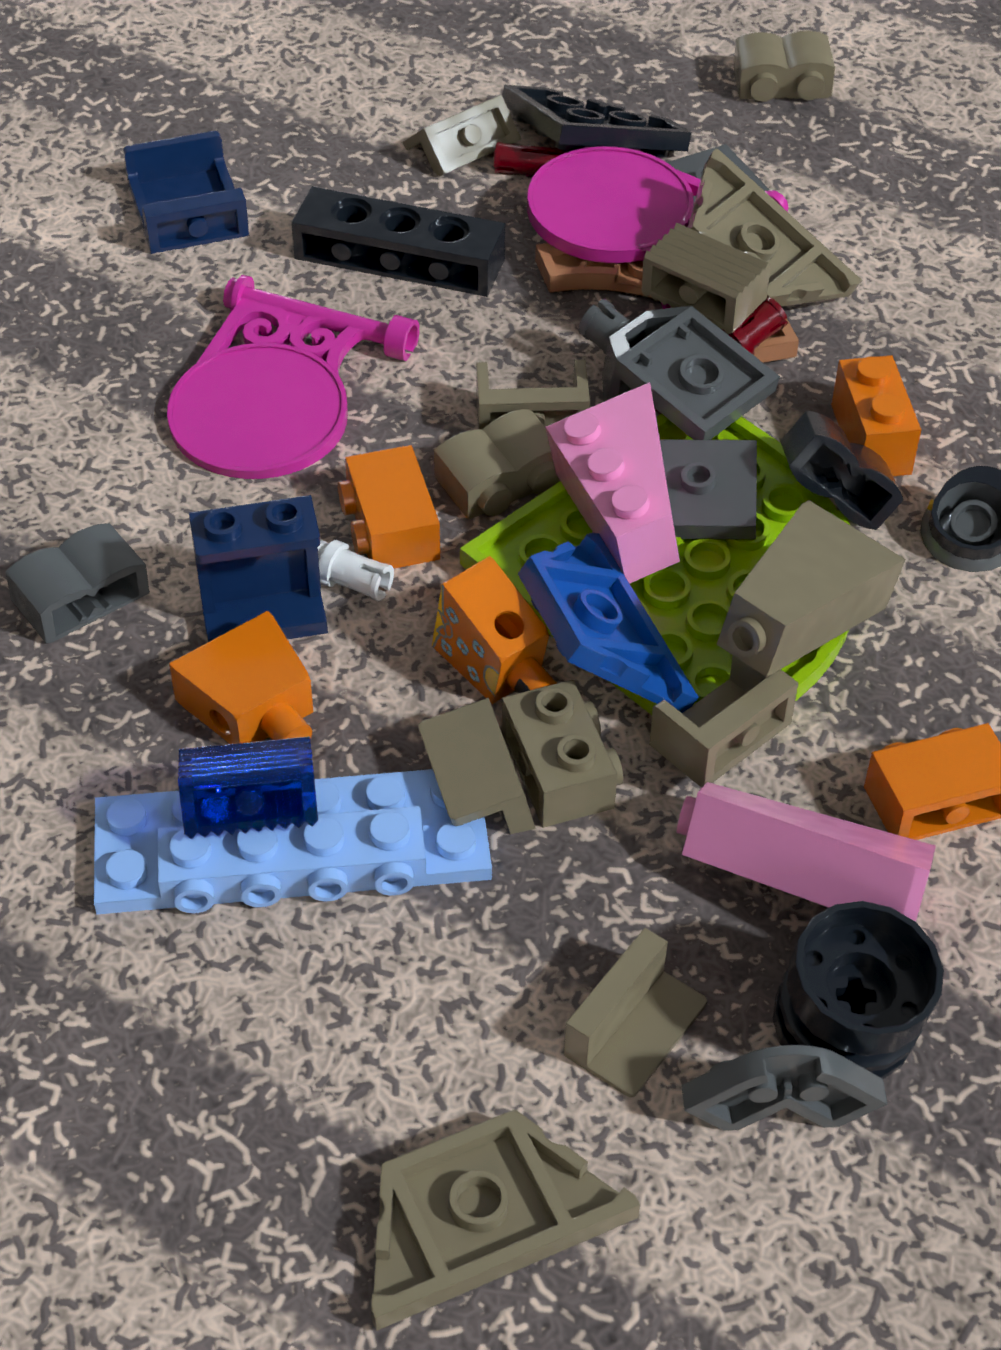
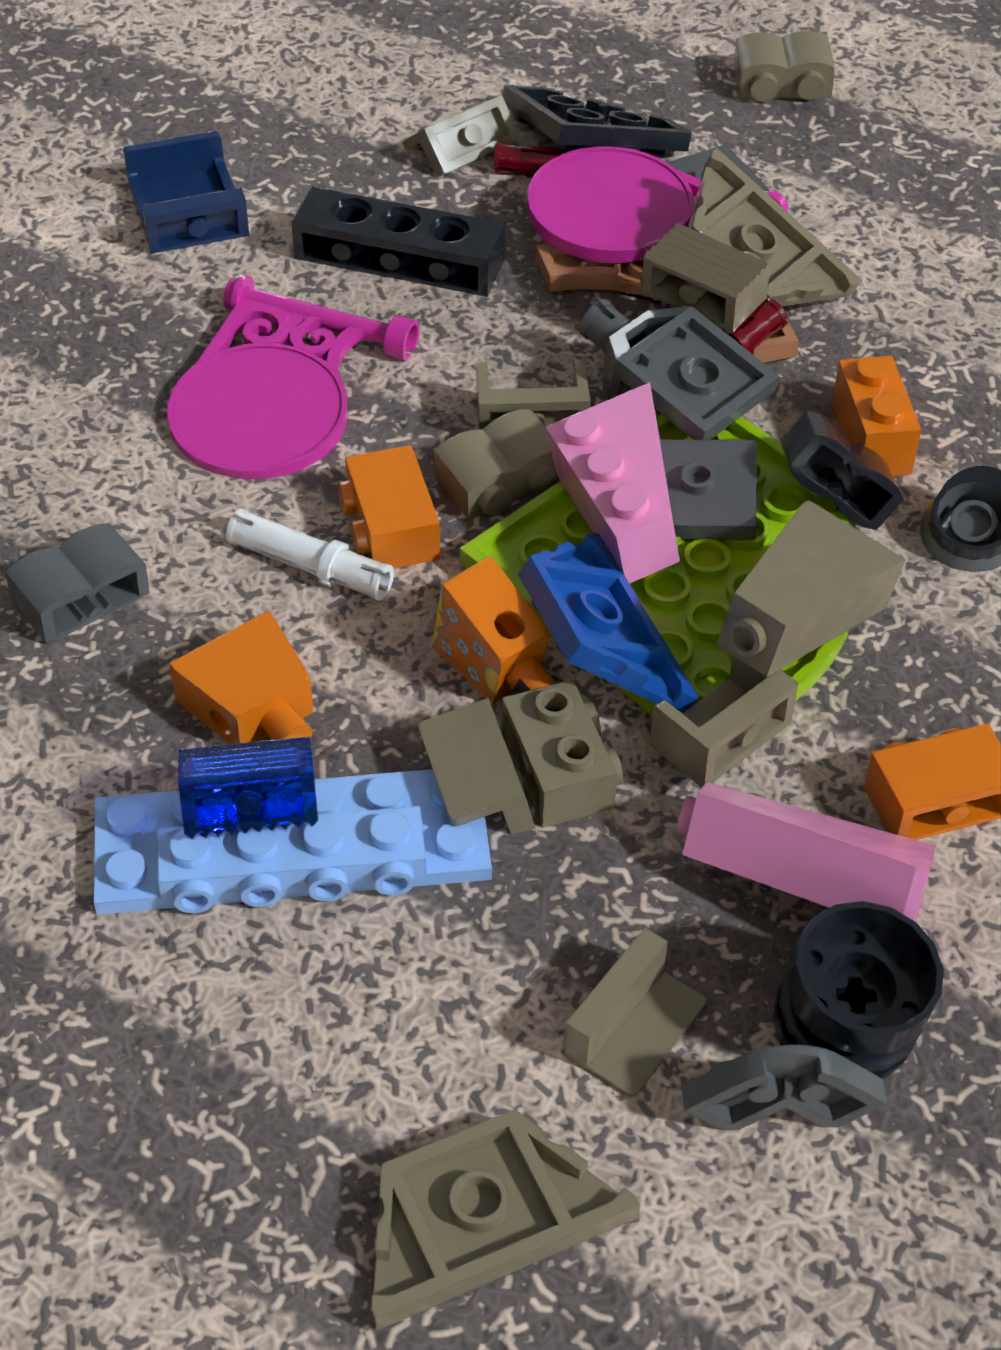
(259, 562): dark blue panel -> none

